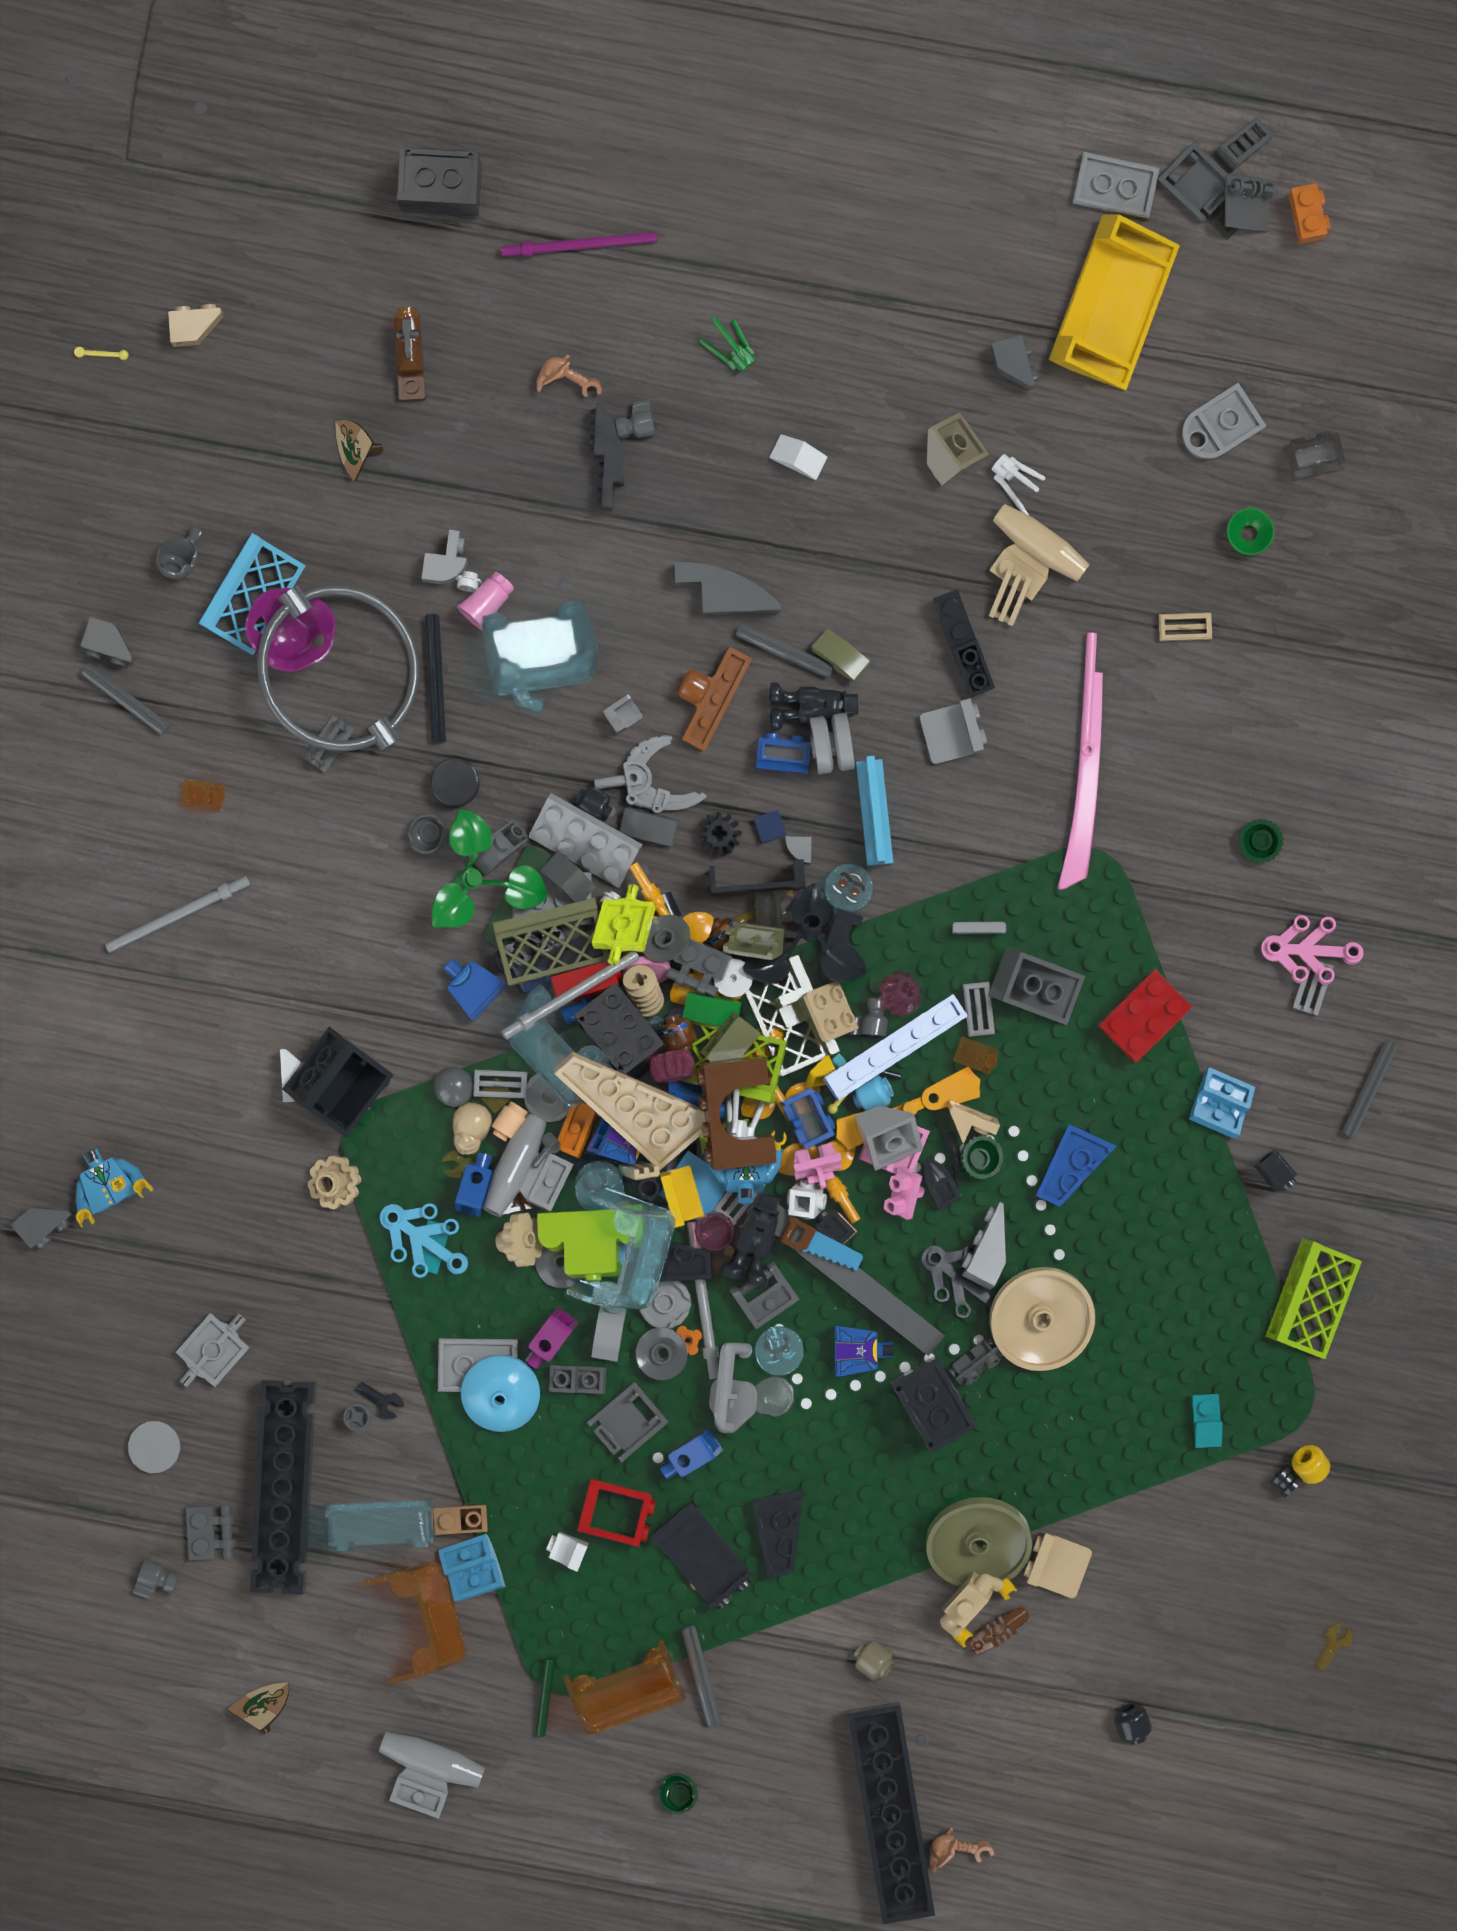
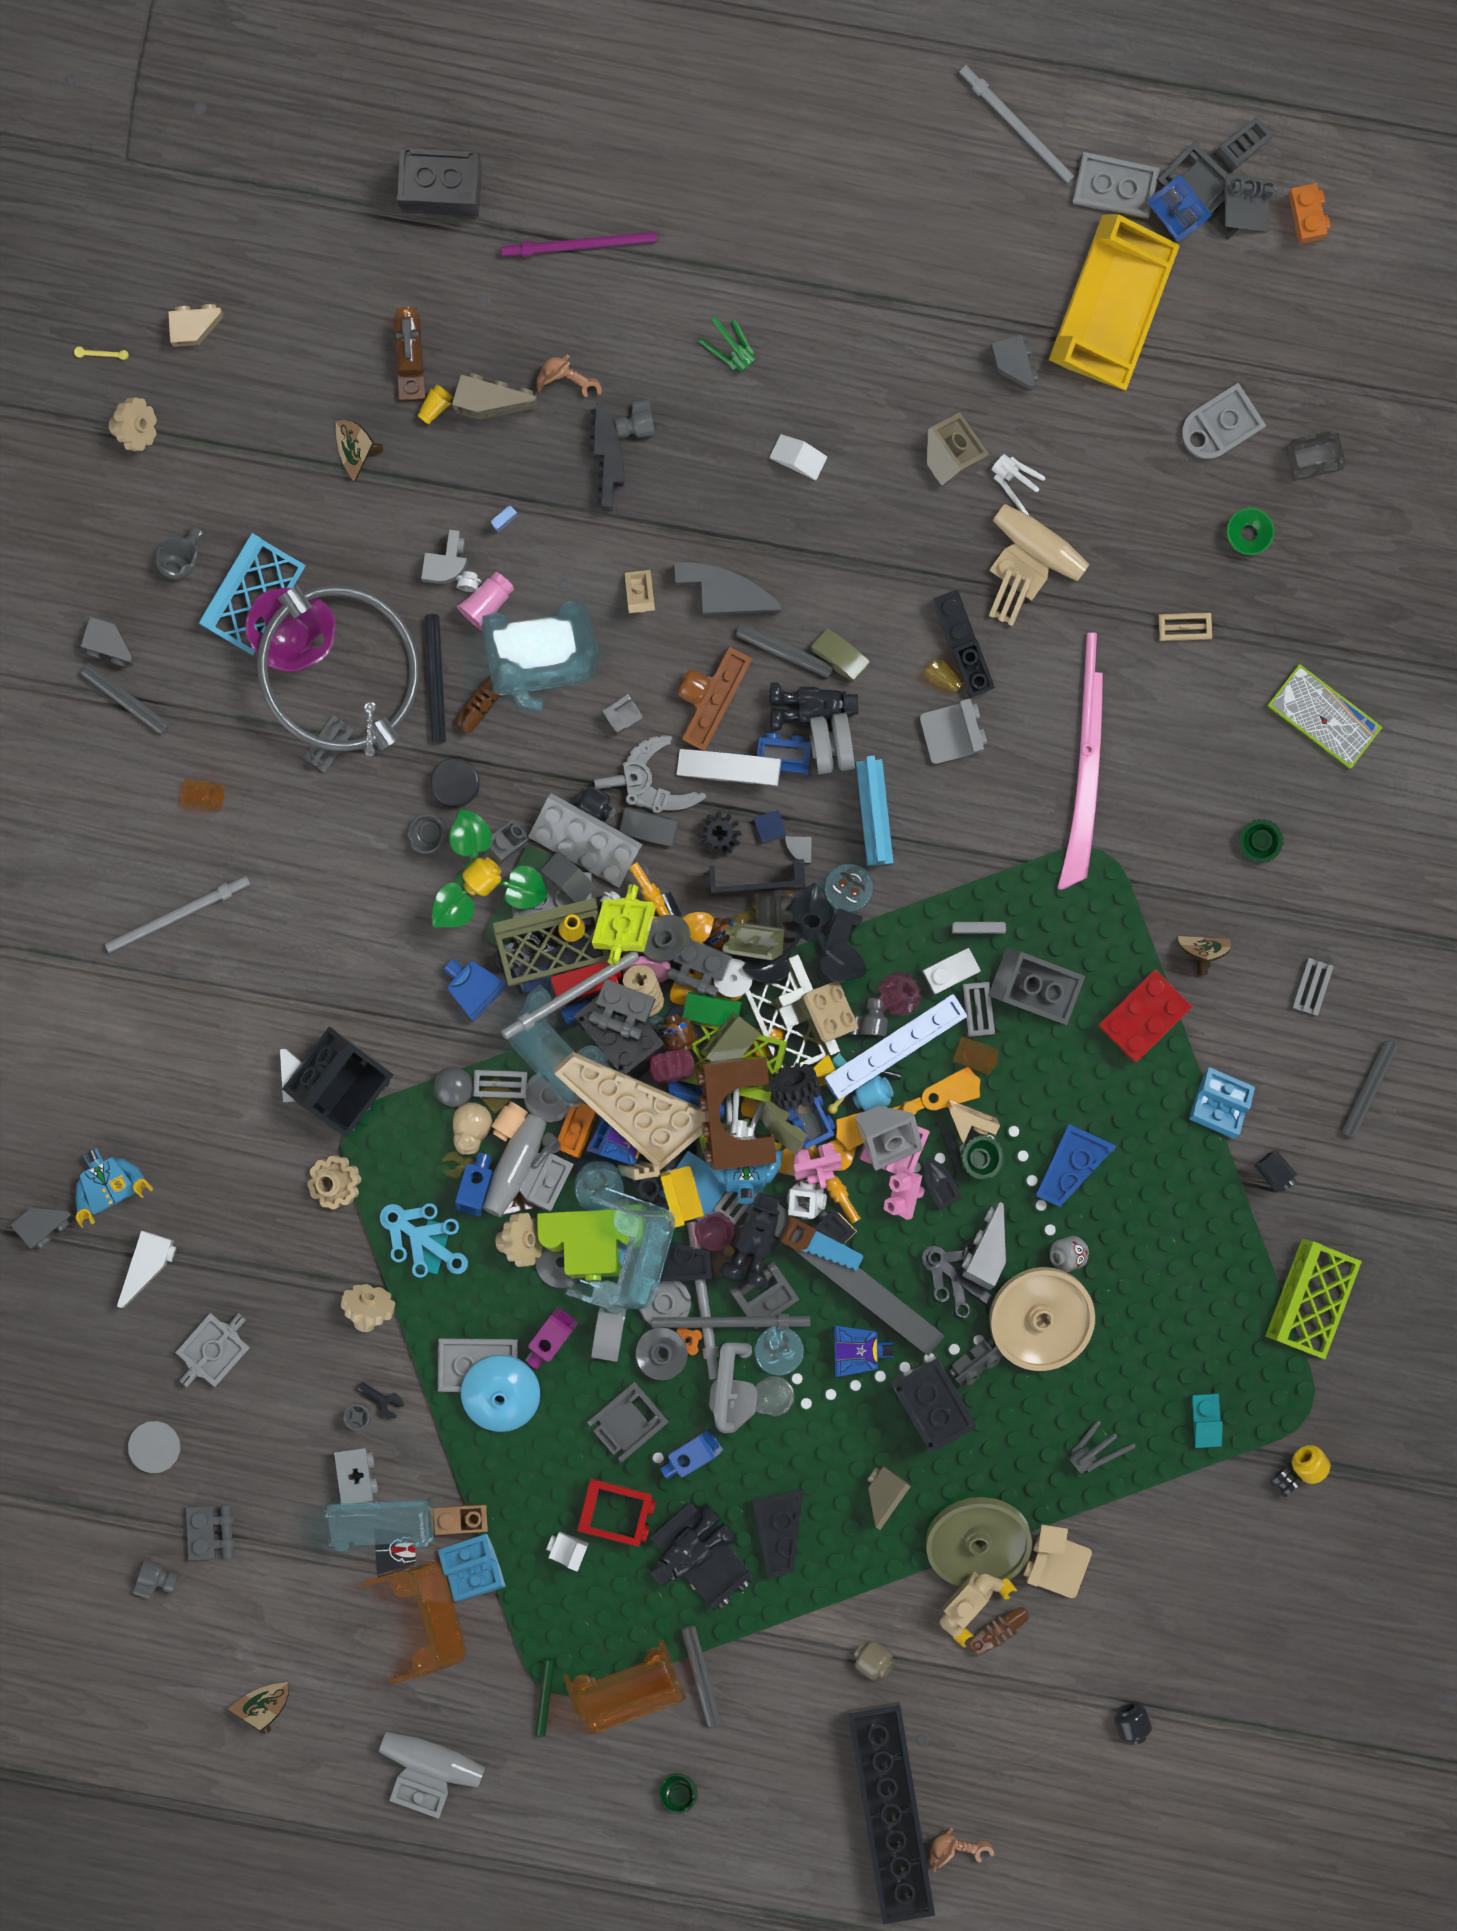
(133, 424): none -> tan plant
(148, 1260): none -> white slope
(283, 1487): black brick -> none
(345, 1463): none -> light grey brick
(367, 1306): none -> tan plant
(369, 708): none -> clear hinge
(394, 1556): none -> black sticker
(434, 404): none -> yellow cone
(477, 706): none -> reddish brown hinge
(481, 876): none -> yellow head
(488, 400): none -> dark tan slope
(504, 518): none -> light blue tile
(571, 933): none -> yellow cone
(577, 1379): dark grey slope -> none
(626, 1002): none -> dark grey plate
(639, 591): none -> tan slope
(688, 1550): none -> black piece
(729, 767): none -> white slope
(776, 1120): none -> olive slope
(782, 1321): none -> dark grey bar
(794, 1086): none -> black tyre
(885, 1493): none -> dark tan slope
(942, 675): none -> clear yellow cone
(951, 971): none -> white slope
(981, 88): none -> light grey bar
(1052, 1539): none -> tan tile
(1069, 1253): none -> light grey head
(1084, 1458): none -> dark grey plant
(1179, 208): none -> blue window
(1204, 950): none -> shield
(1307, 950): bright pink plant -> none
(1324, 716): none -> tile
(1334, 1645): clear yellow bar -> none

